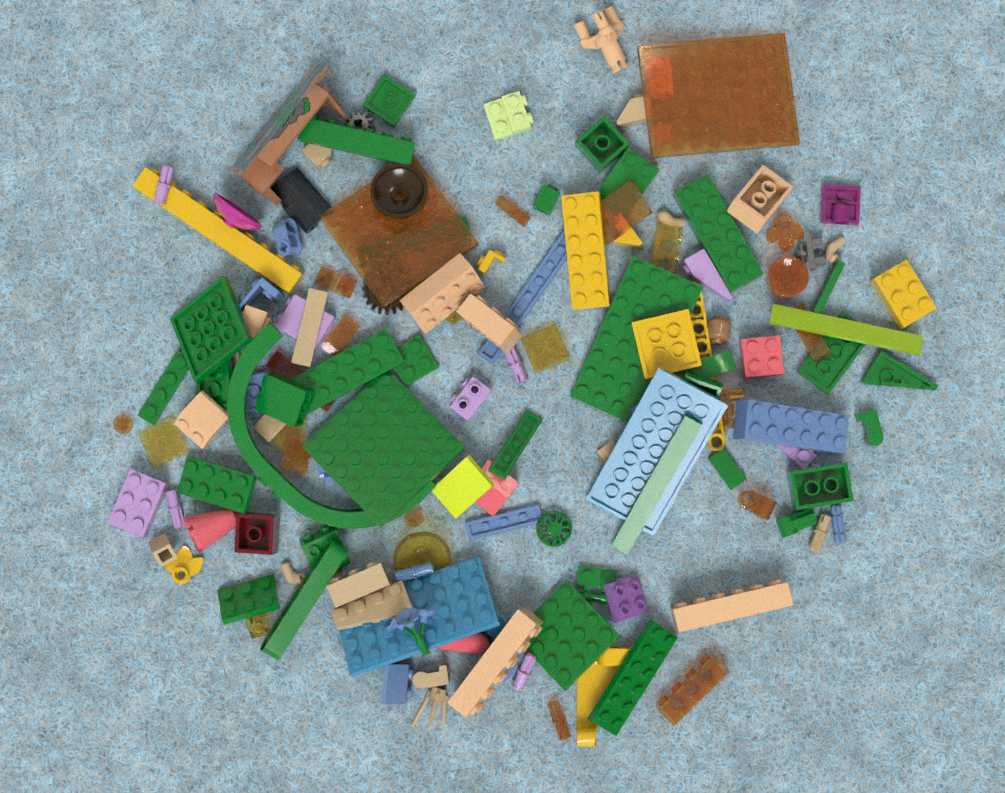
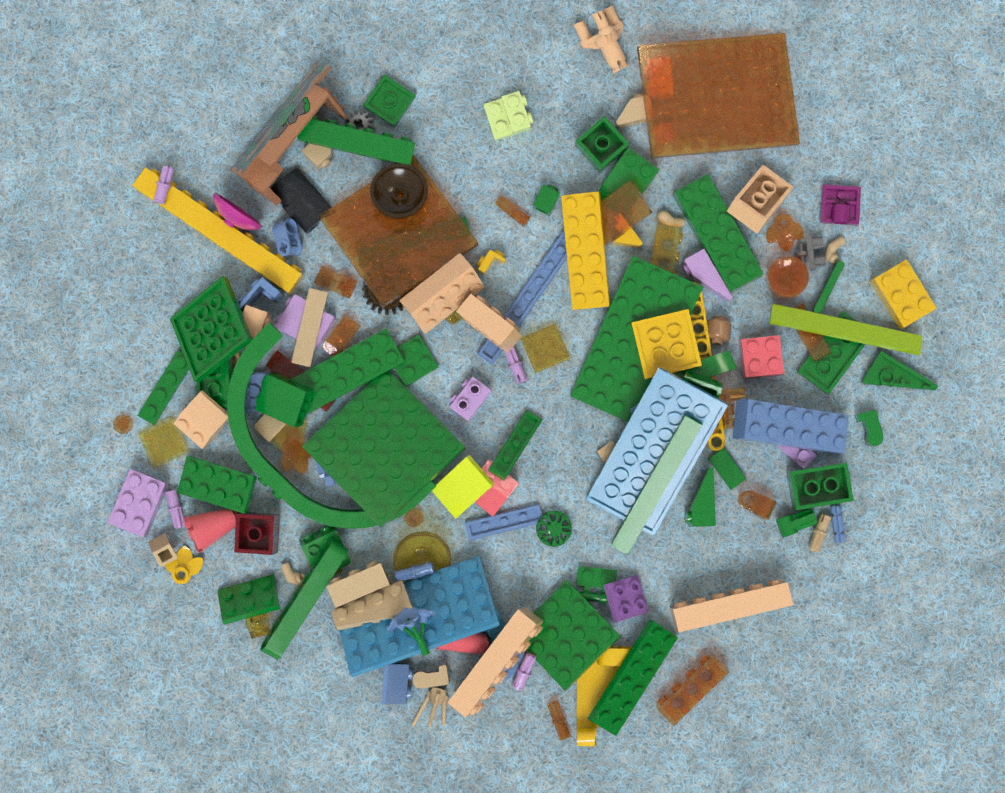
(702, 506): none -> green slope

